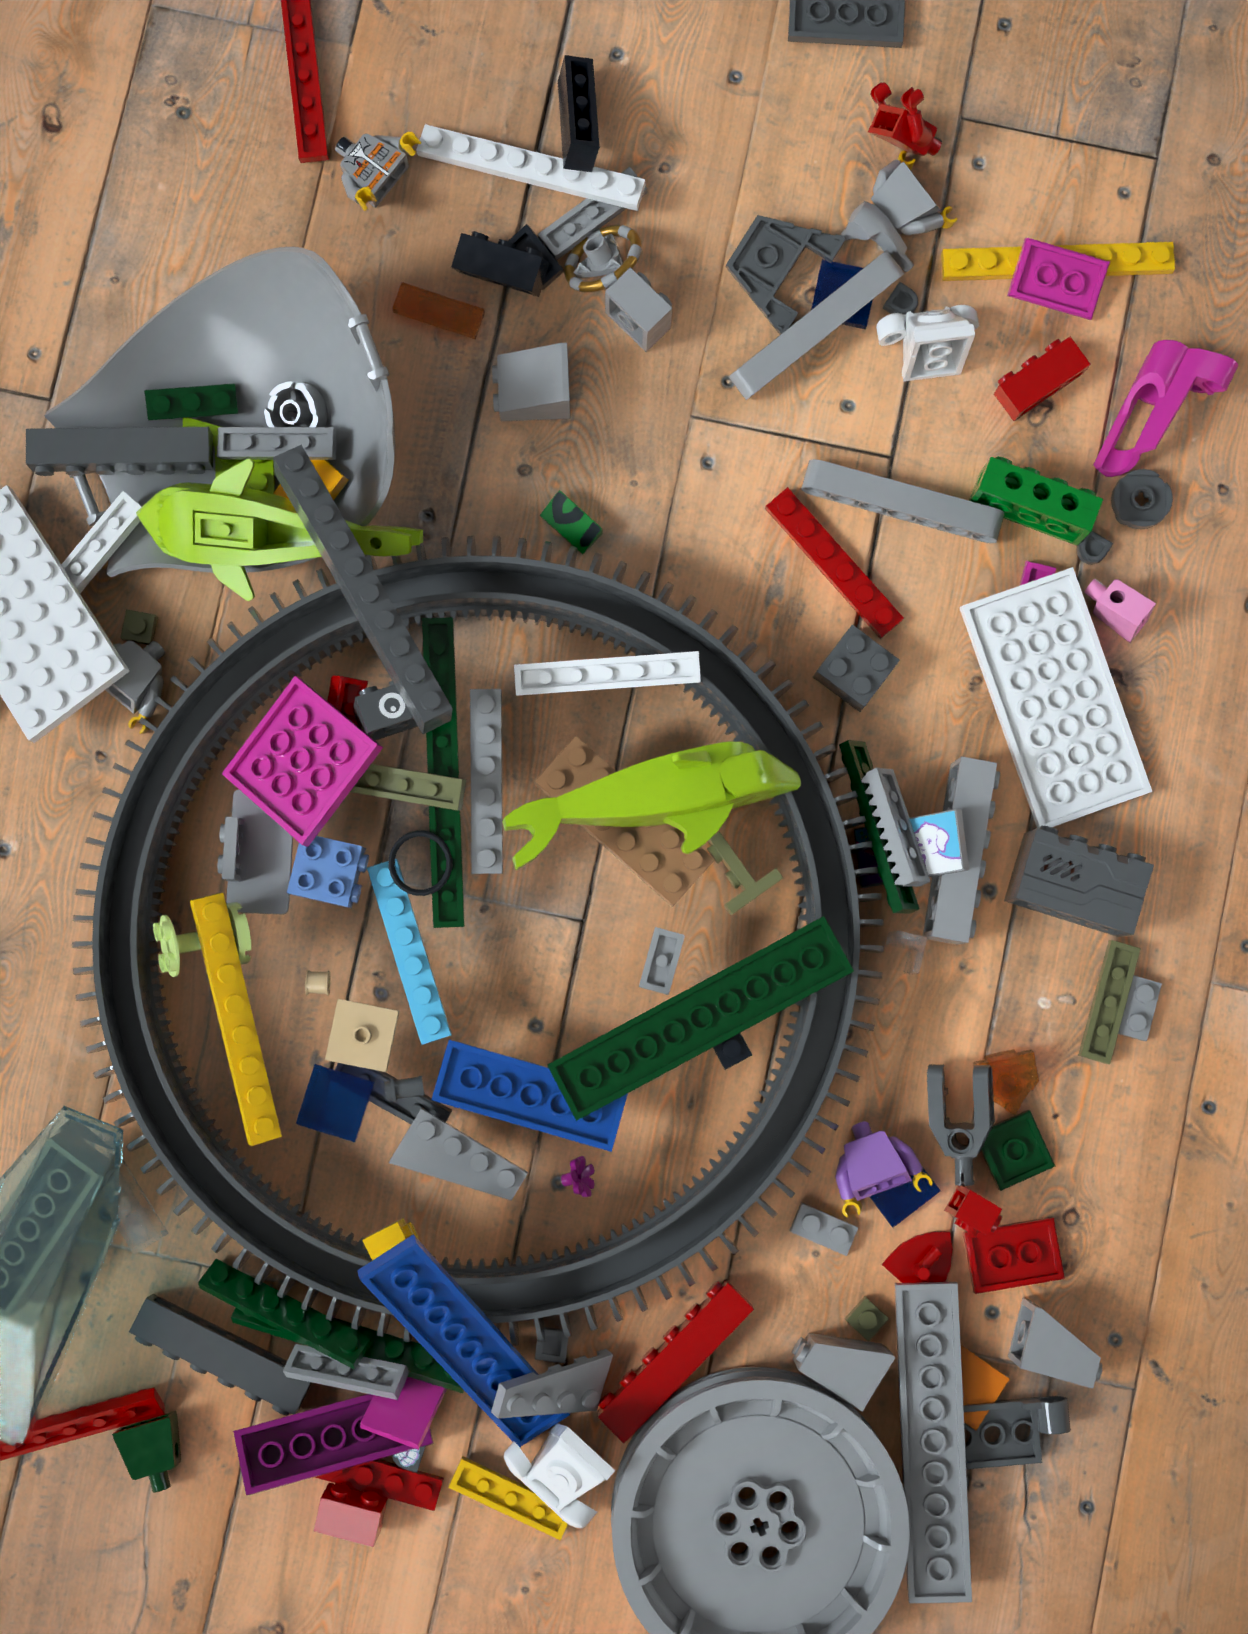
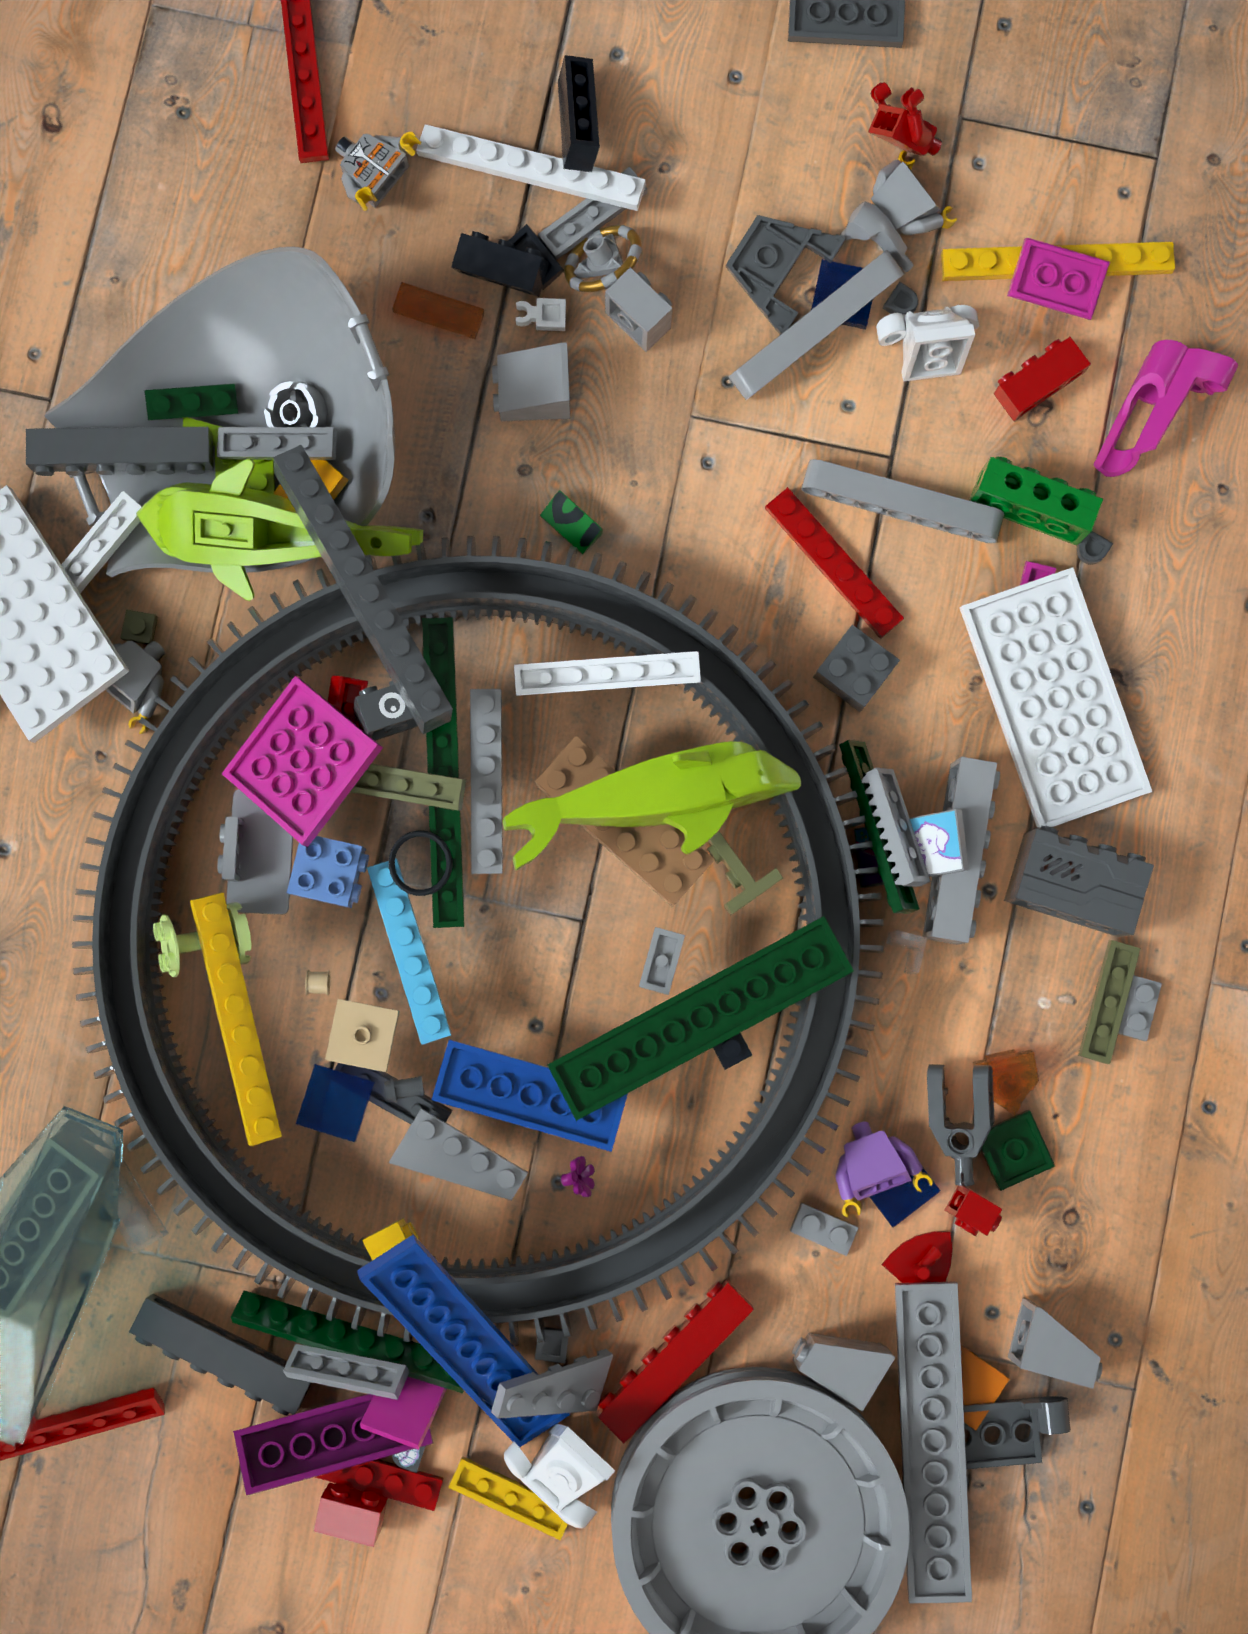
(150, 1449): dark green torso -> none
(285, 1314): dark green plate -> none
(548, 314): none -> white plate
(866, 1318): olive plate -> none
(1014, 1256): red tile -> none
(1120, 607): bright pink torso -> none
(1129, 511): dark grey plate -> none

